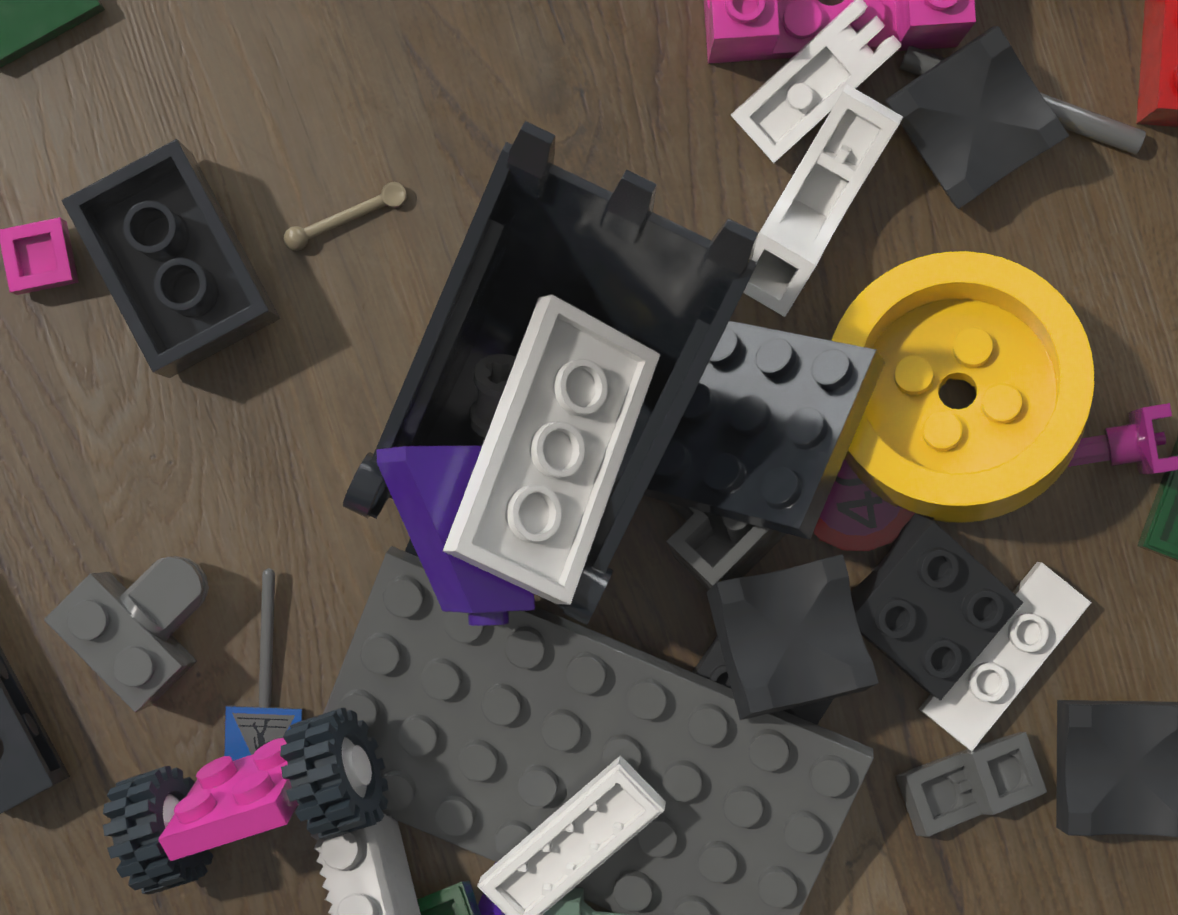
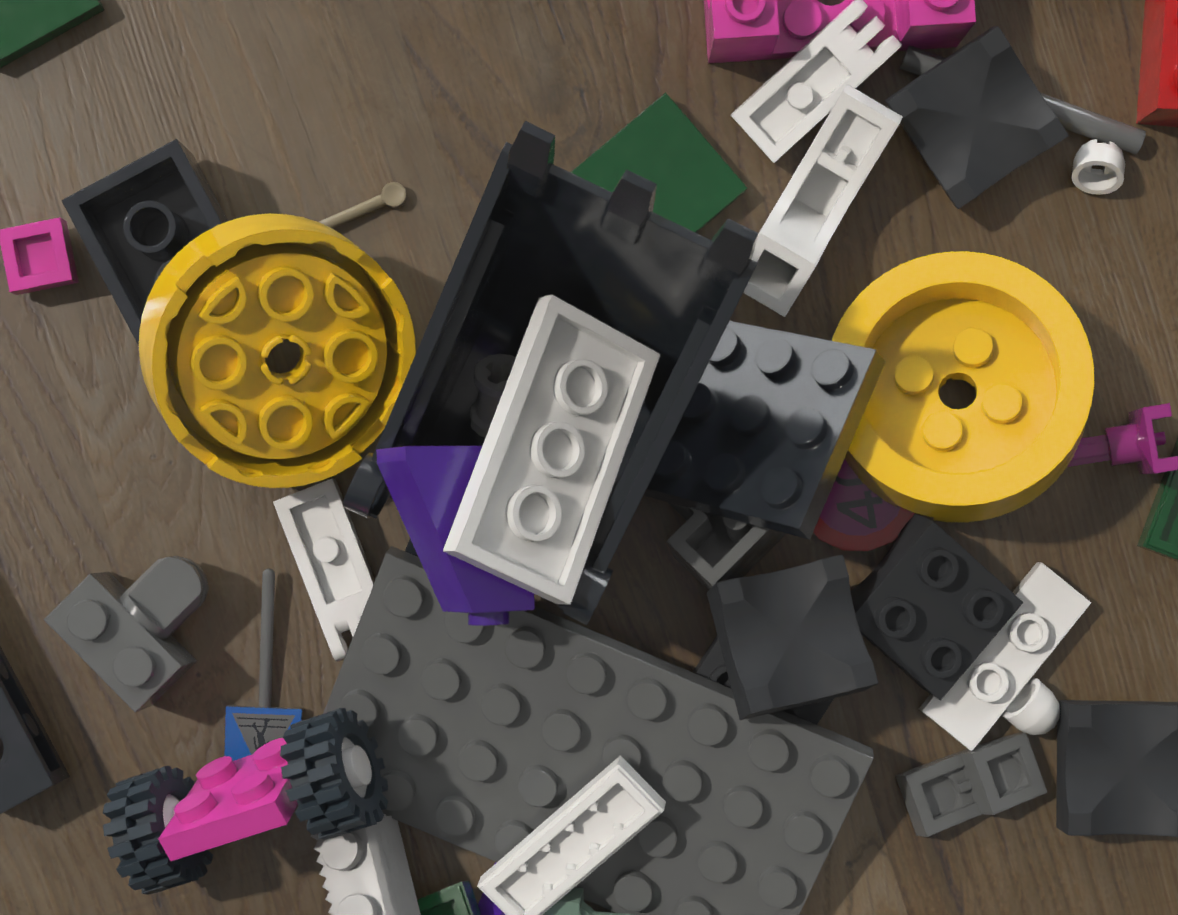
(225, 310): none -> yellow brick
(328, 559): none -> white hinge
(671, 152): none -> dark green tile
(1034, 709): none -> white hinge
(1097, 180): none -> white hinge

